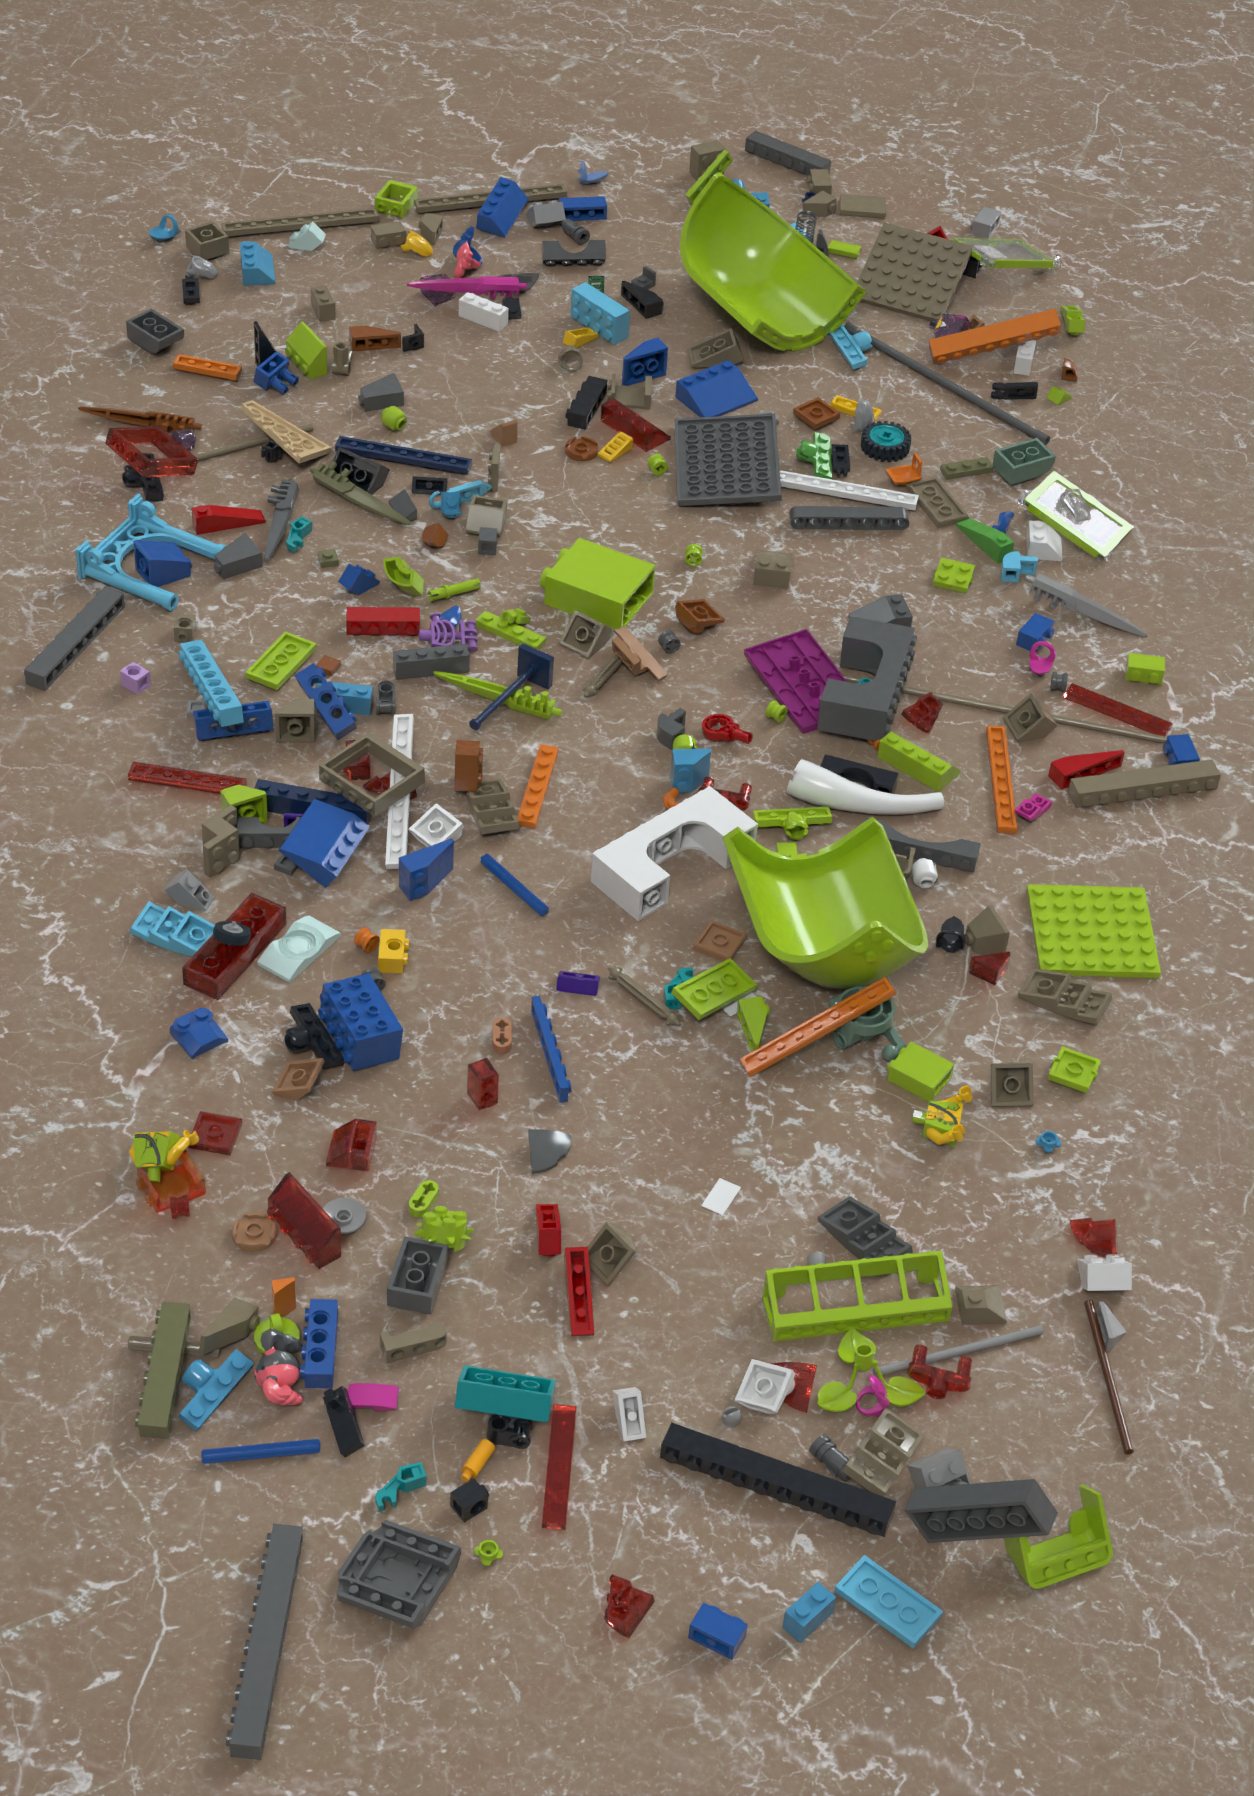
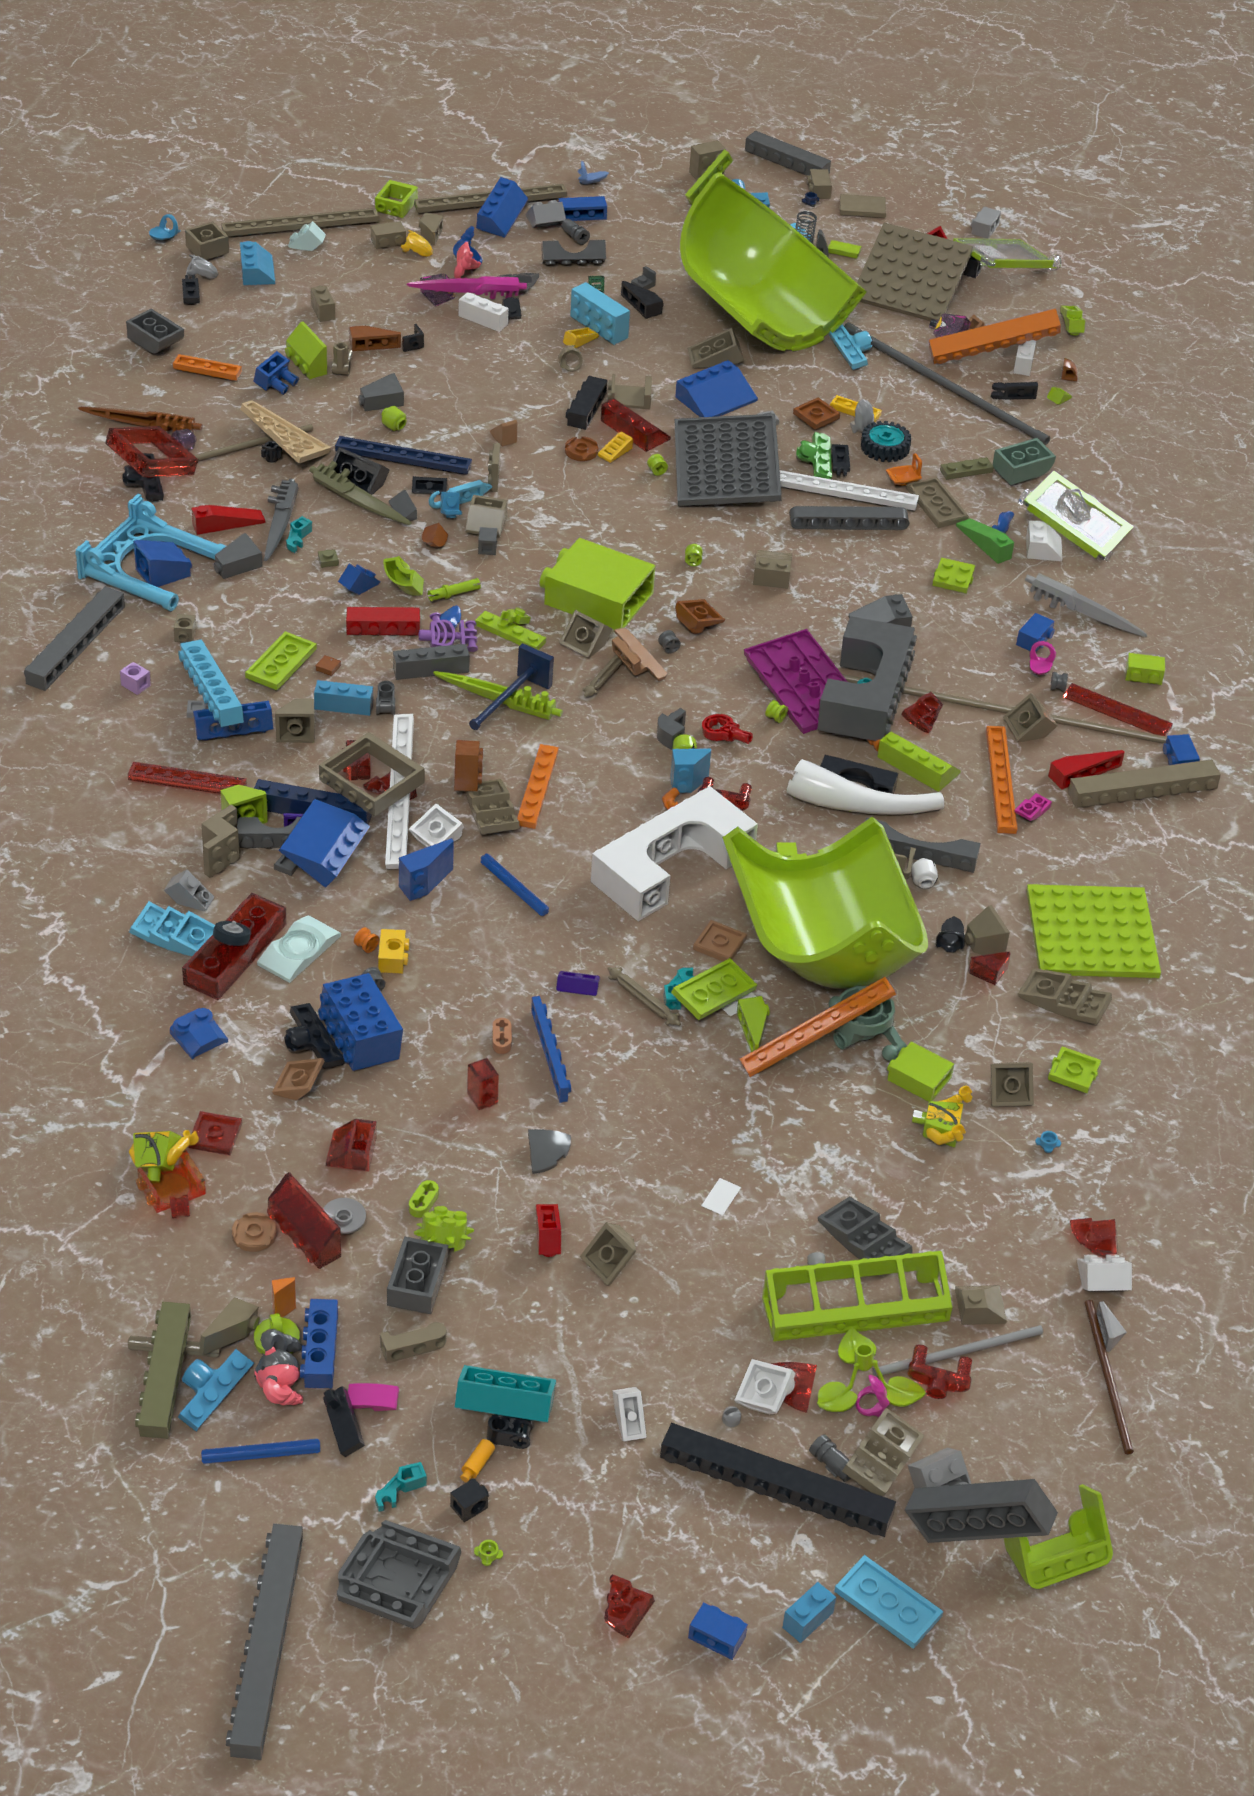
(262, 344): black slope -> none
(339, 726): blue brick -> none
(559, 1467): clear red tile -> none
(579, 1290): red slope -> none
(645, 360): blue slope -> none
(793, 820): lime plate -> none
(820, 204): dark tan slope -> none
(1014, 565): medium azure brick -> none

